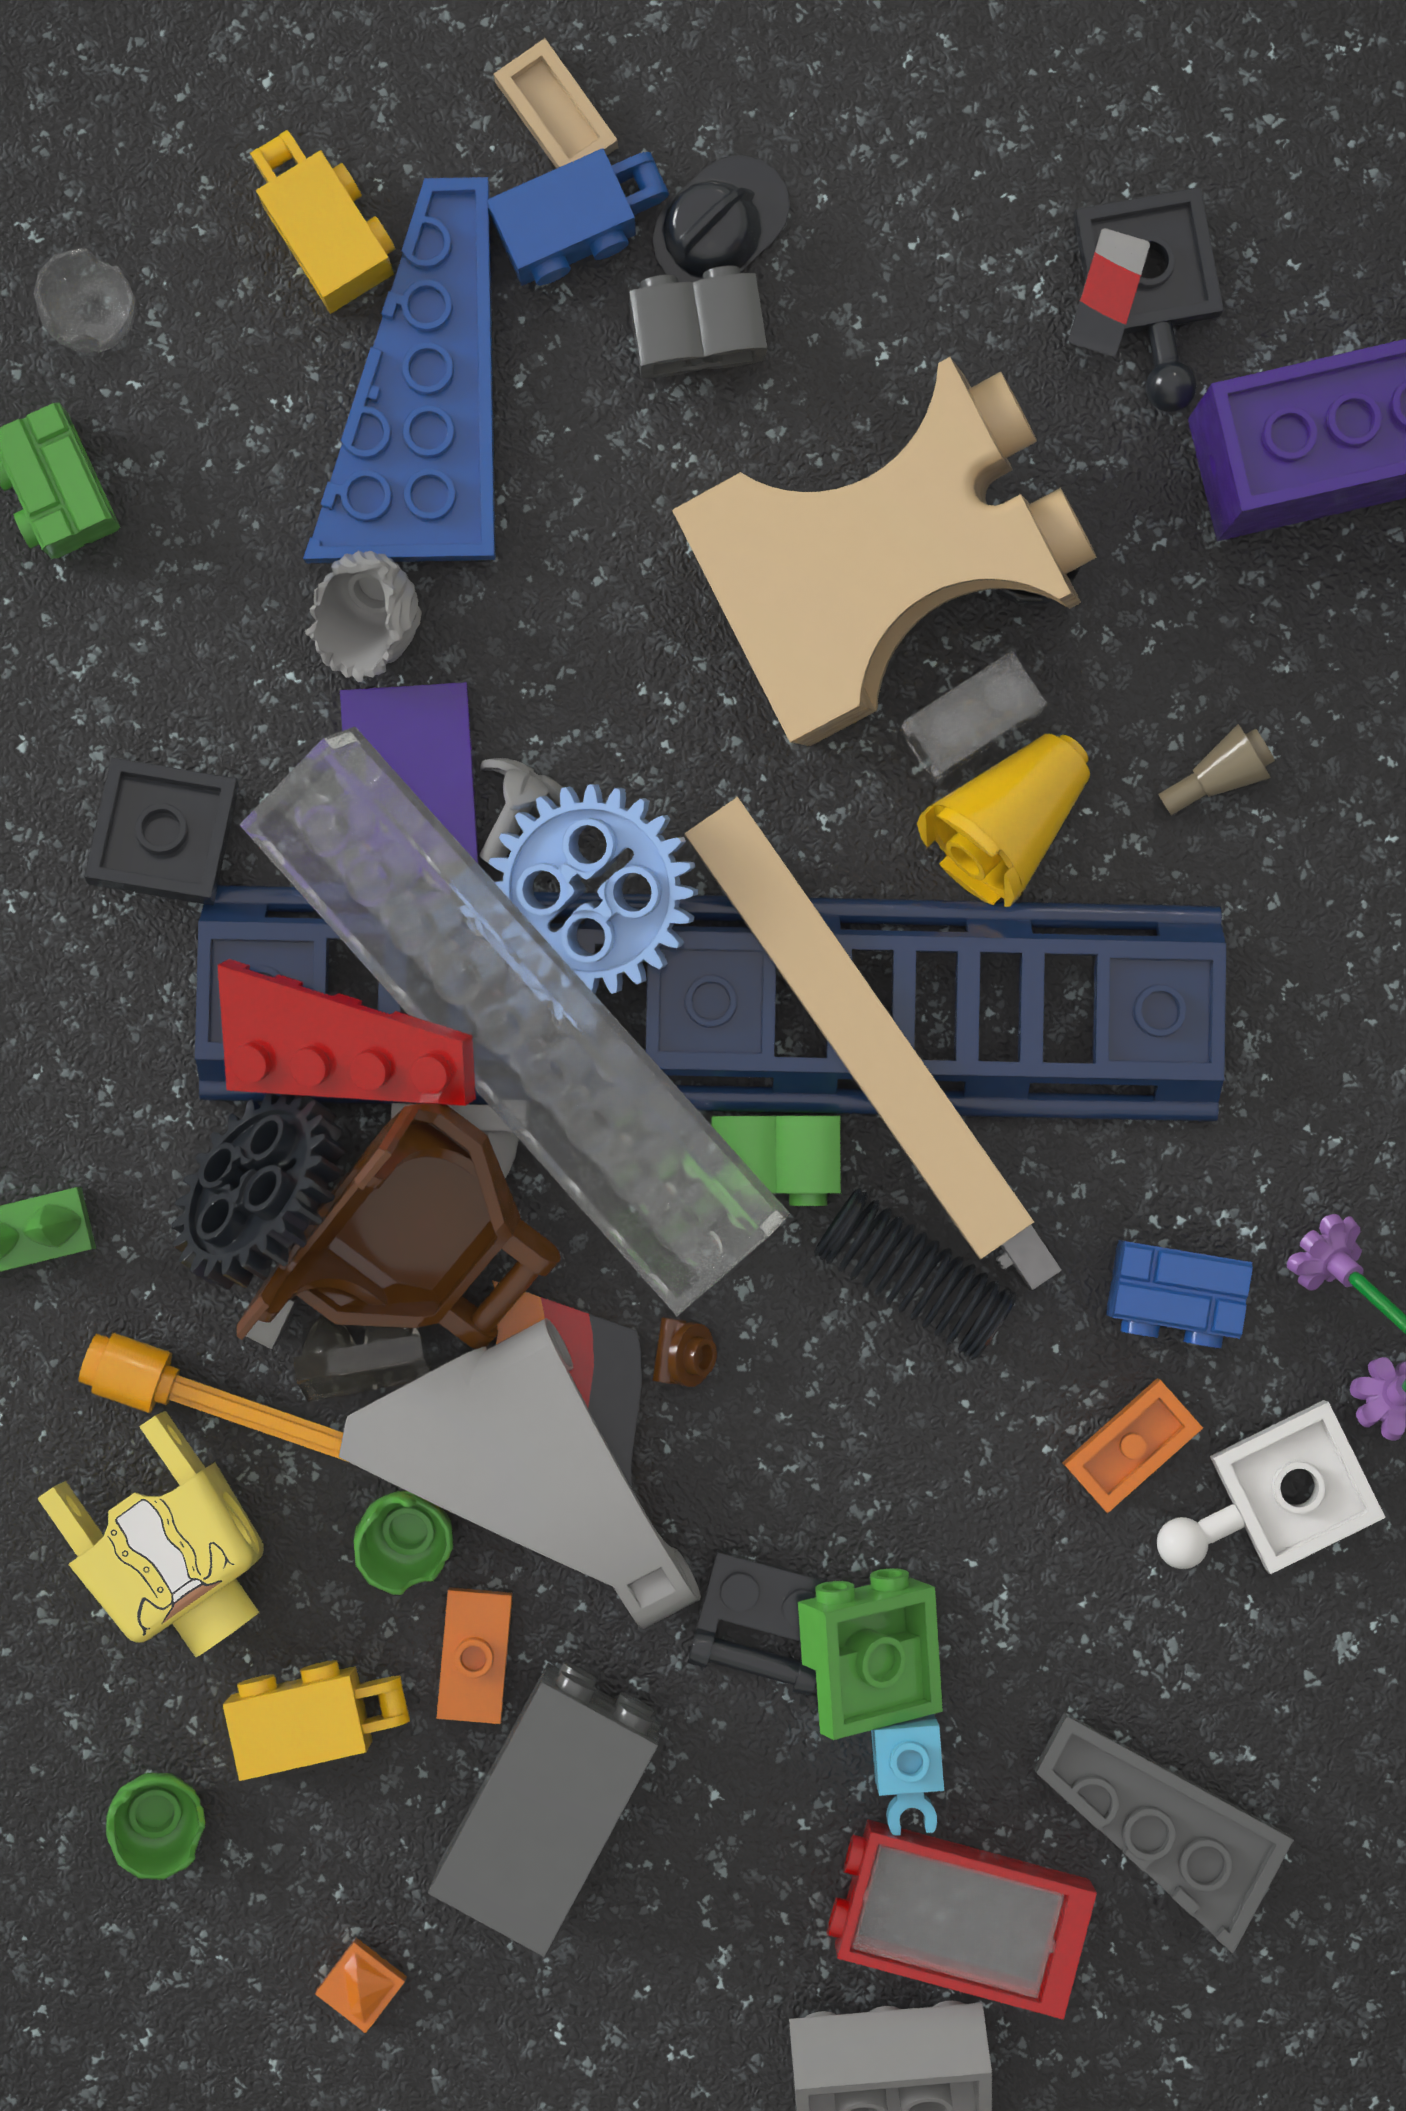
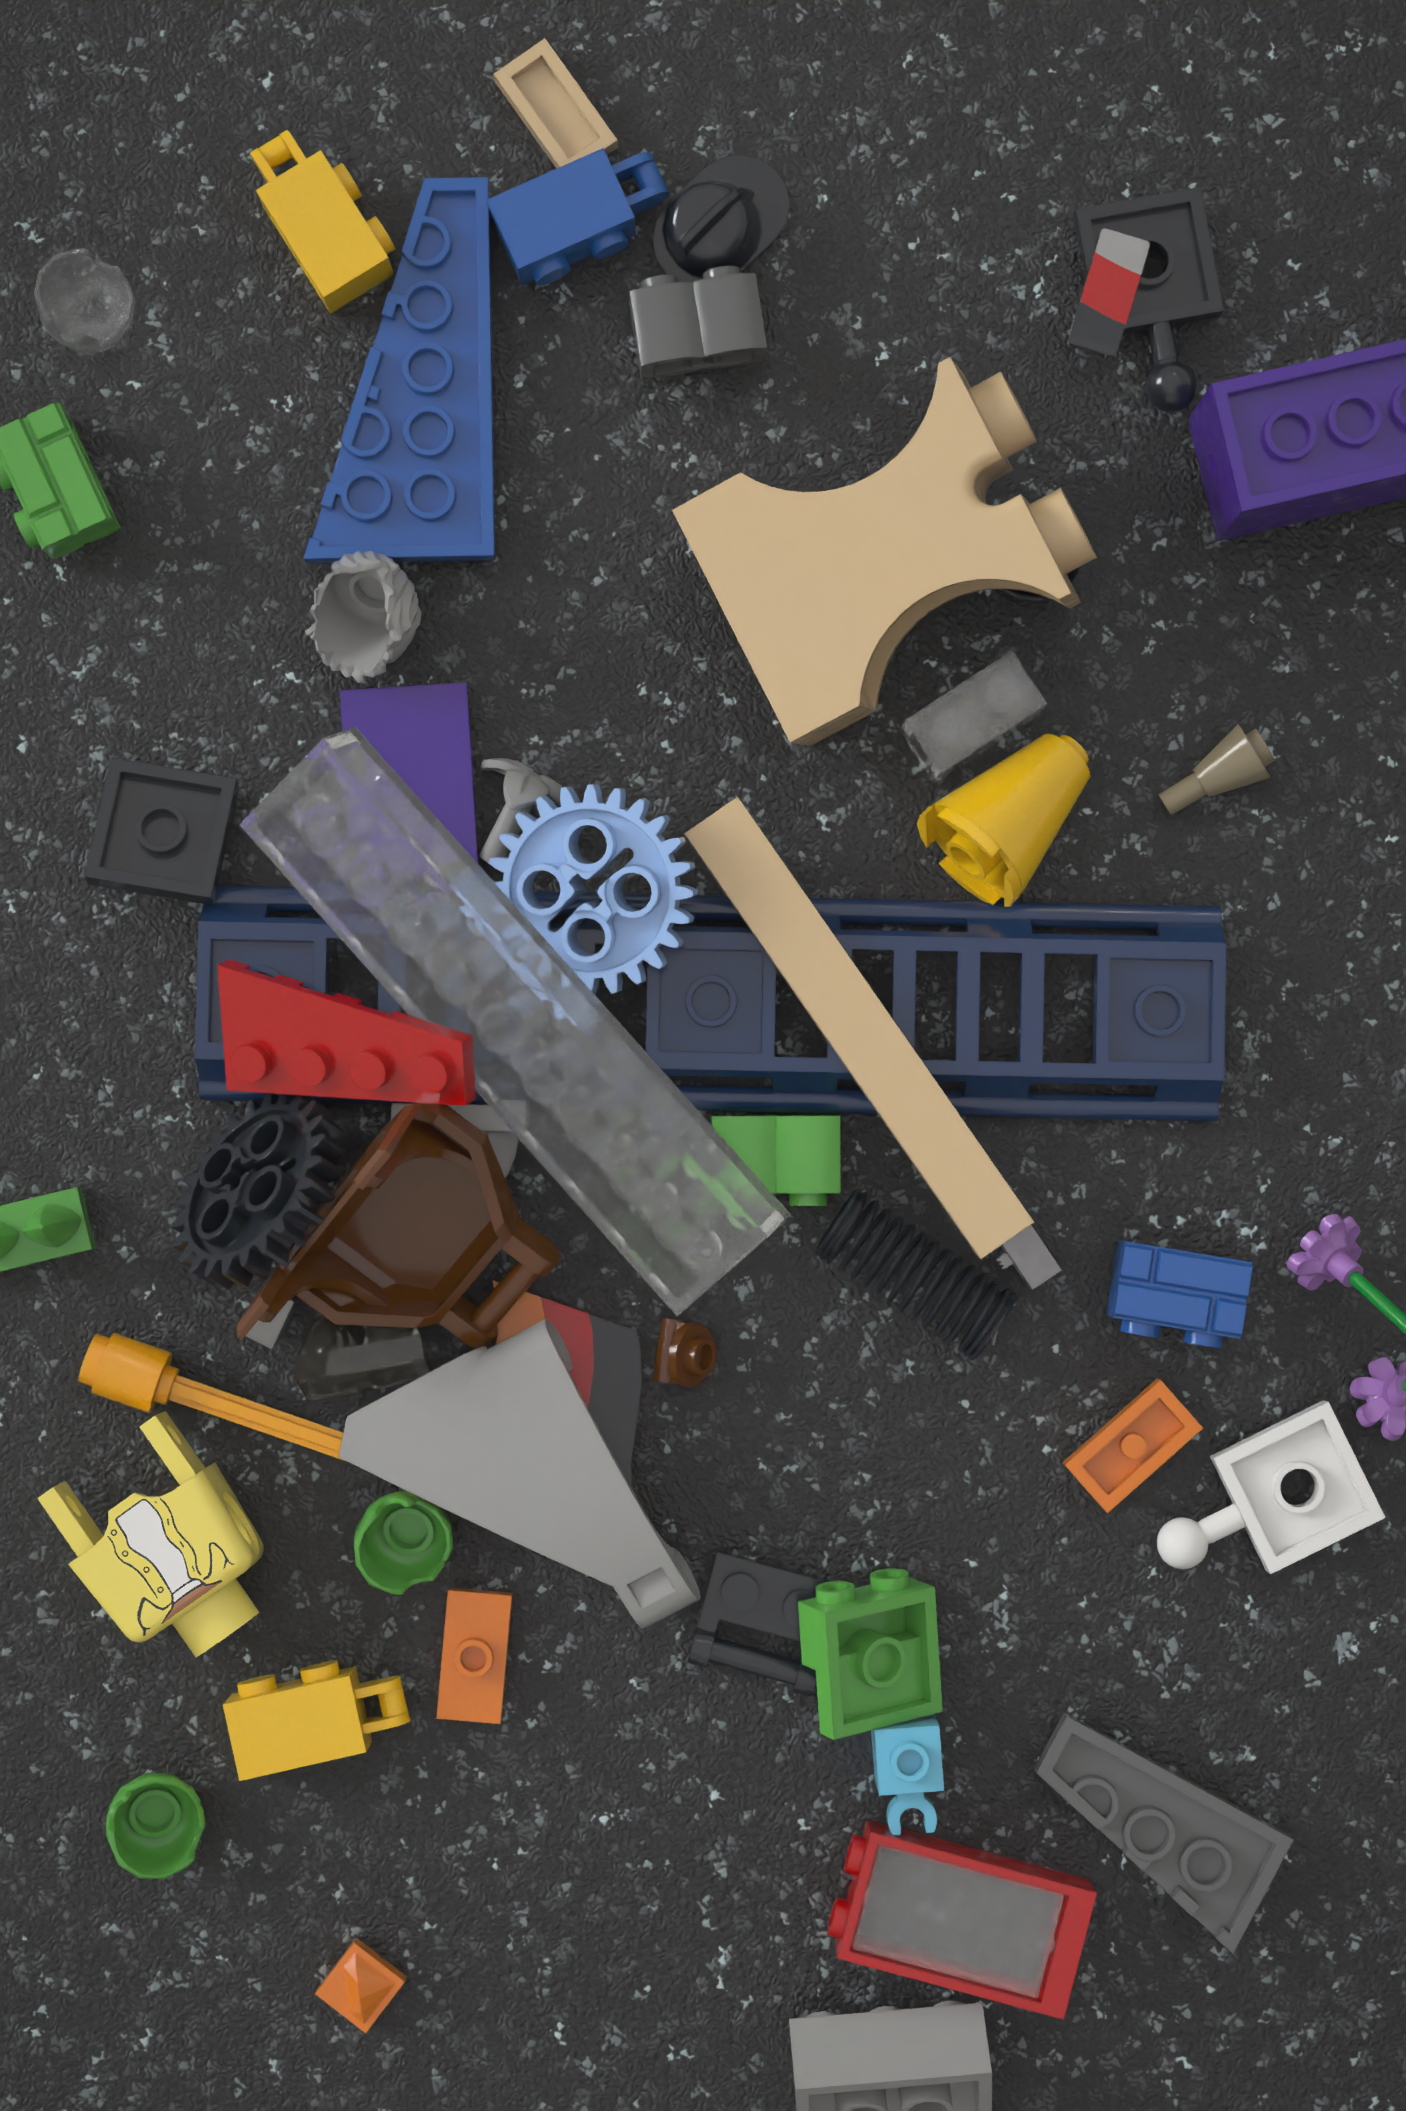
(547, 1807): dark grey brick -> none

